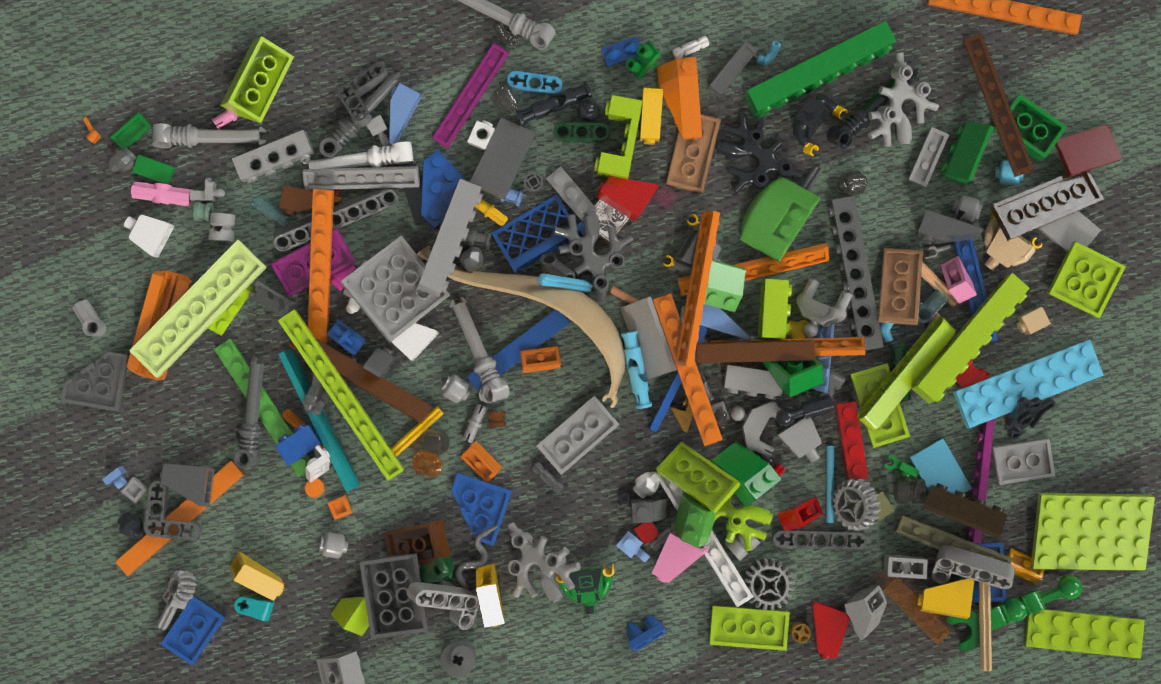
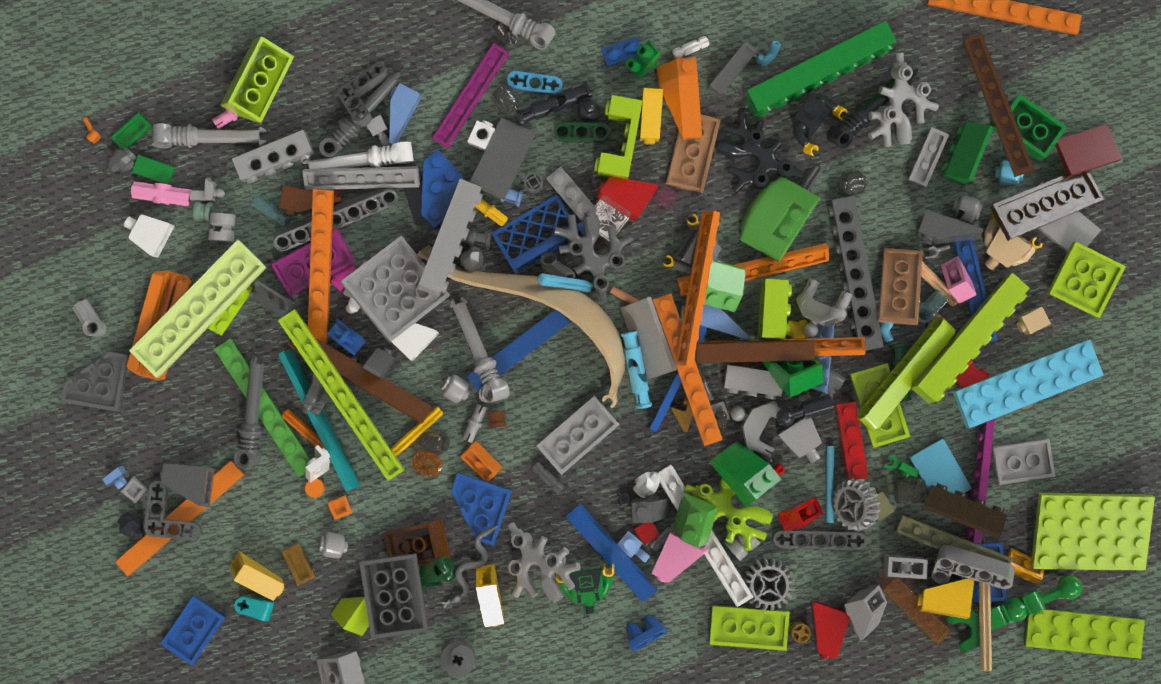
(177, 595): light grey gear -> none
(298, 444): blue brick -> none
(298, 564): none -> pearl gold tile
(459, 600): light grey beam -> none
(540, 359): orange slope -> none
(611, 552): none -> blue tile
(698, 477): lime plate -> none
(1027, 413): black tile -> none

